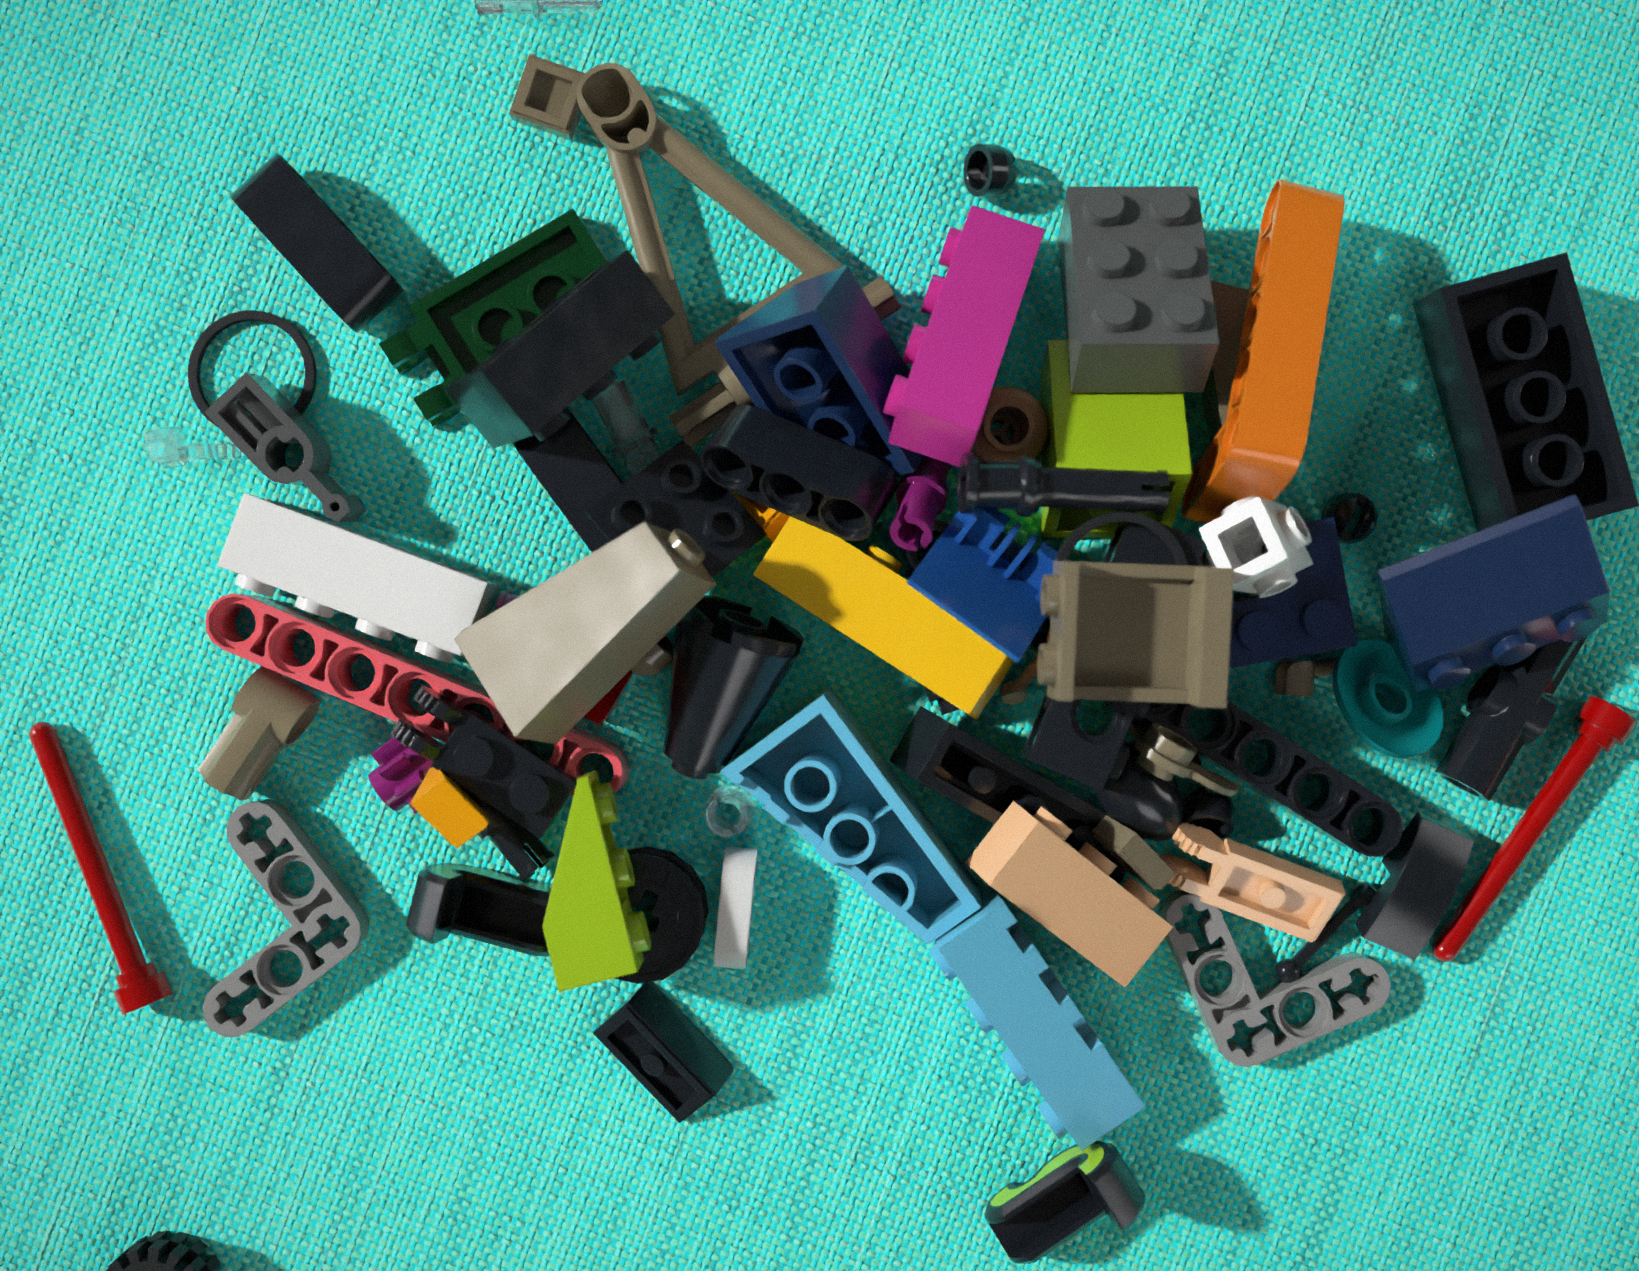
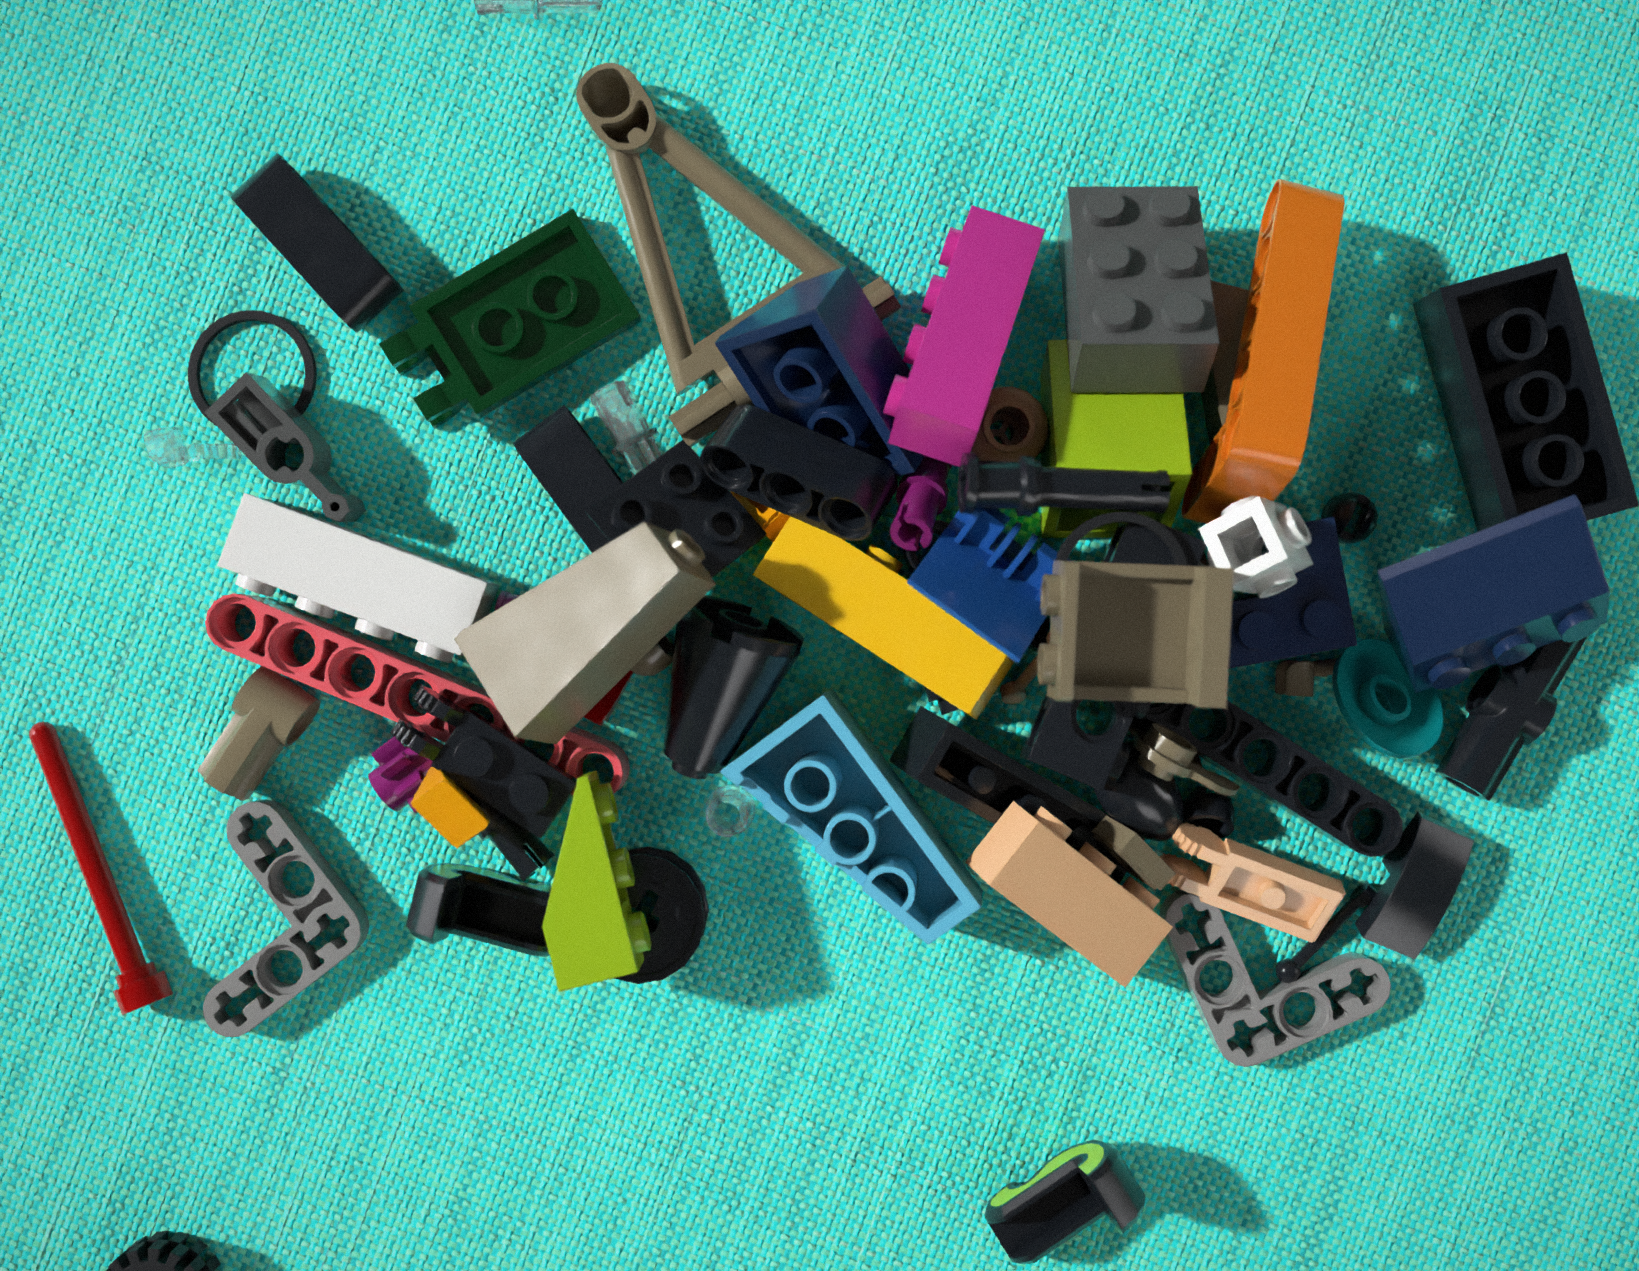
(547, 97): dark tan tile -> none
(563, 354): black wedge -> none
(664, 1051): black slope -> none
(735, 907): white beam -> none
(989, 170): black hinge -> none
(1037, 1022): medium azure wedge -> none
(1598, 730): red piece -> none

